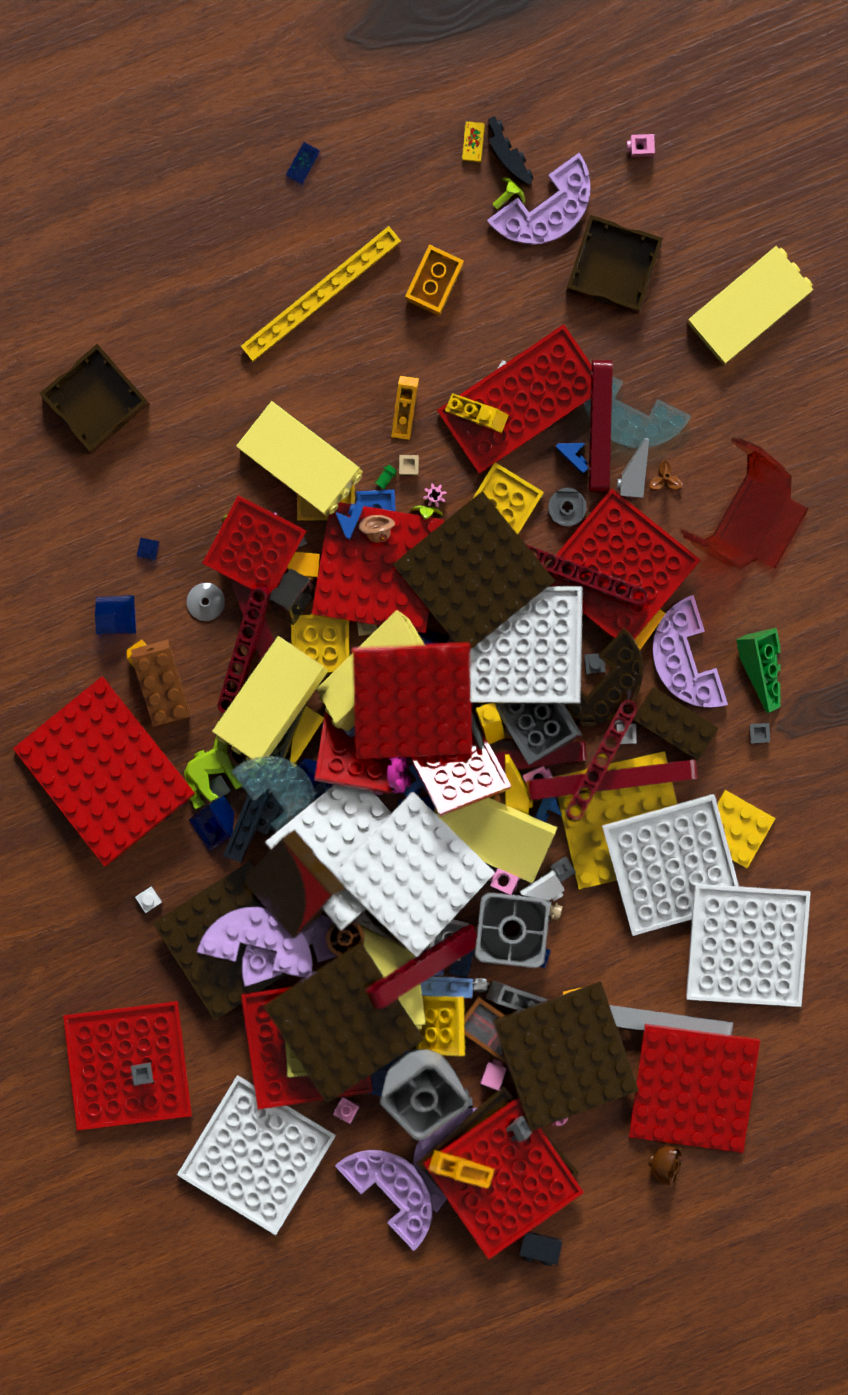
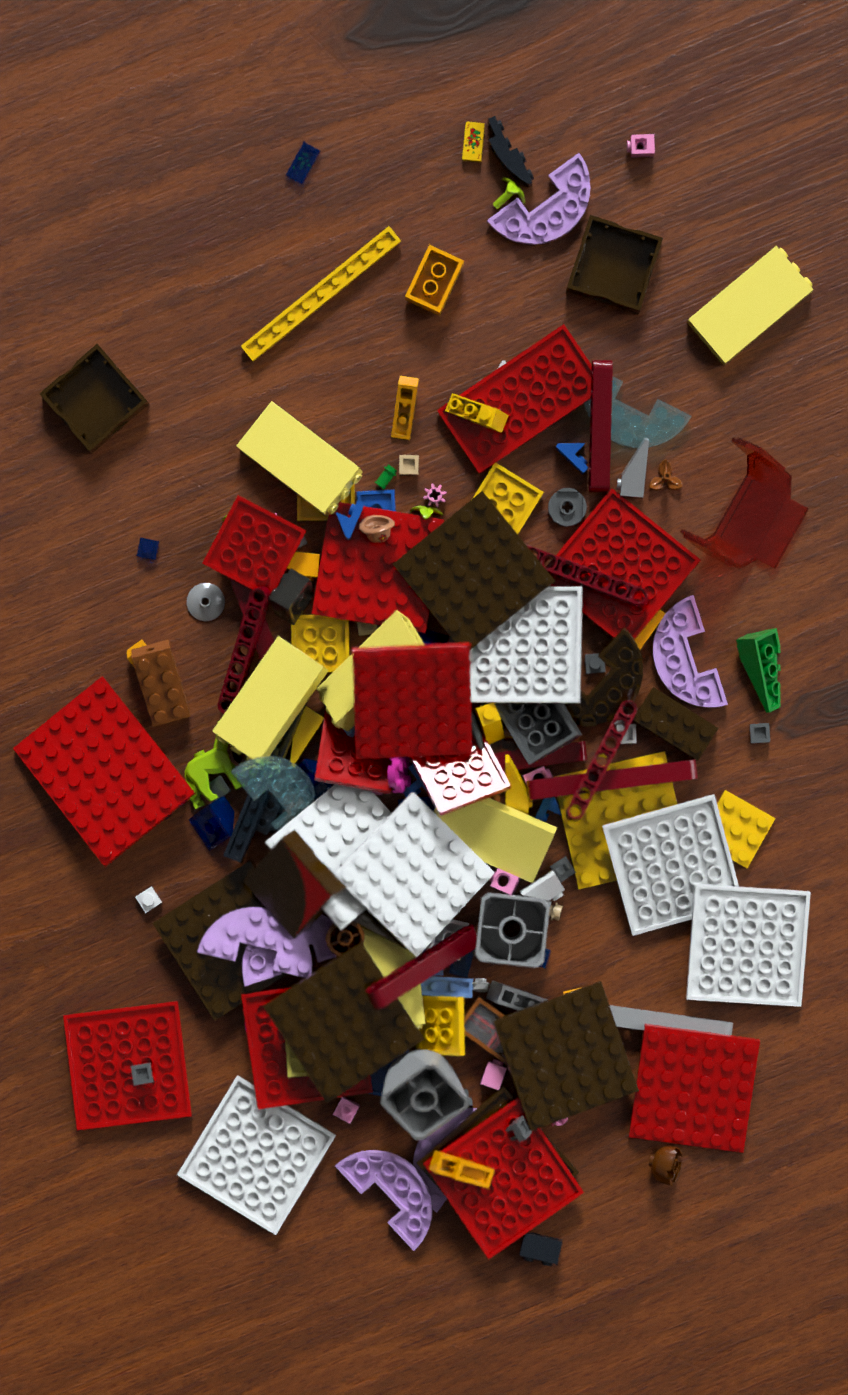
(115, 615): clear blue slope -> none

